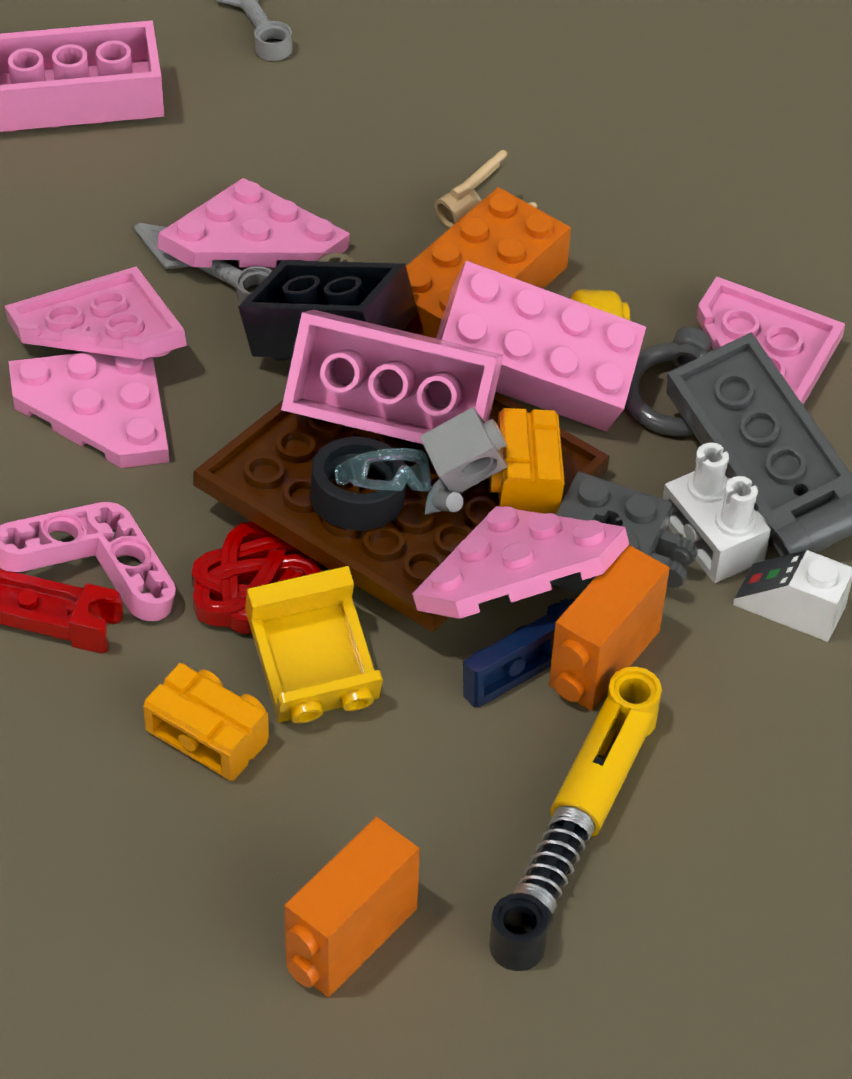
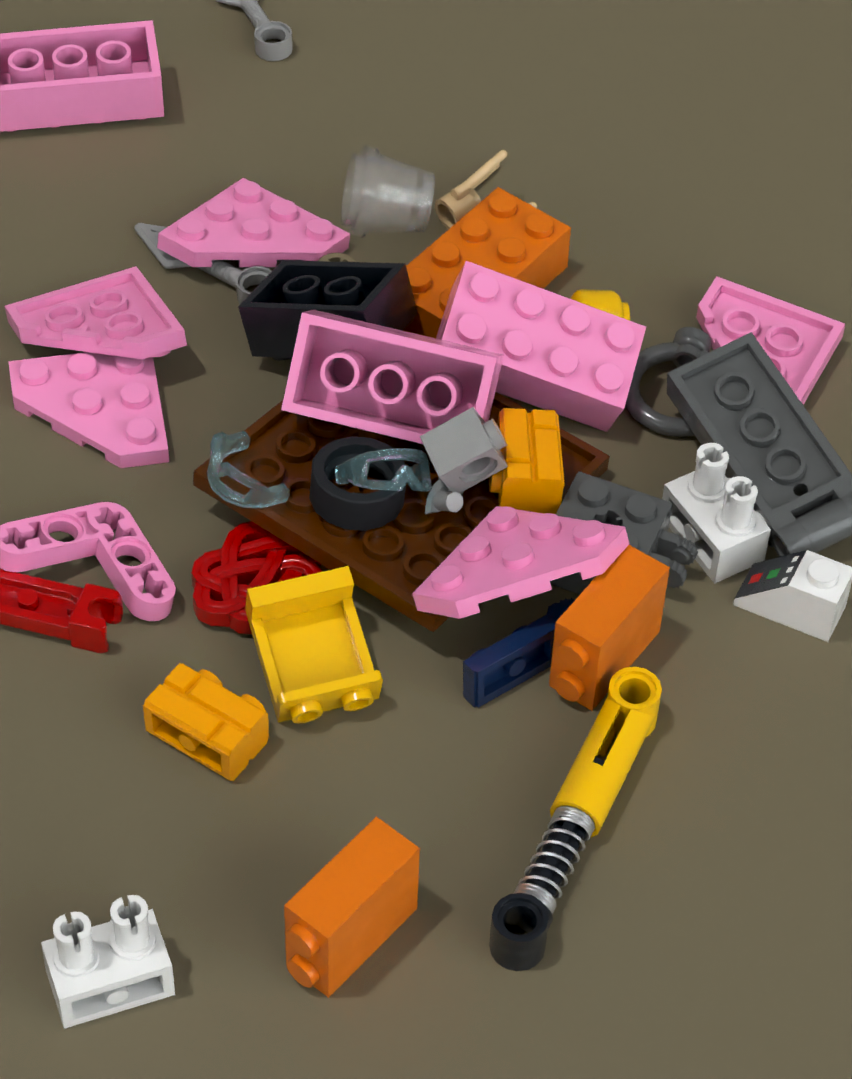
(108, 964): none -> white brick
(258, 495): none -> clear light blue helmet
(385, 195): none -> clear piece

